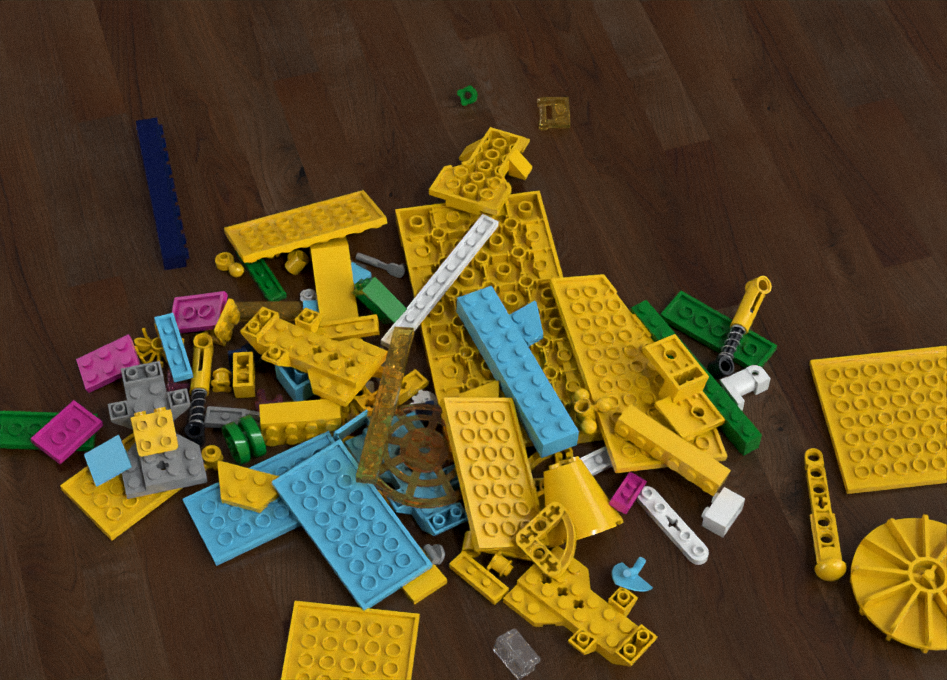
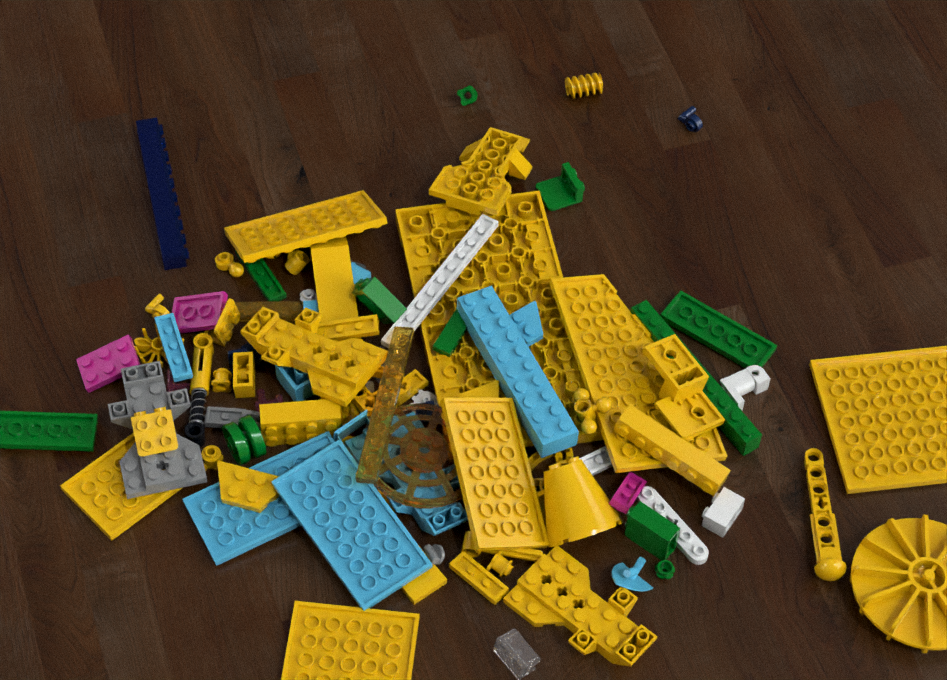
(66, 432): dark pink plate -> none
(107, 460): medium azure piece -> none
(155, 308): none -> yellow plate
(392, 268): light grey piece -> none
(450, 335): none -> green tile
(535, 542): yellow beam -> none
(559, 111): clear yellow plate -> none
(562, 190): none -> green bracket
(582, 84): none -> yellow piece
(651, 531): none -> green brick
(665, 565): none -> green plate
(692, 121): none -> dark blue plate
(740, 325): piece -> none

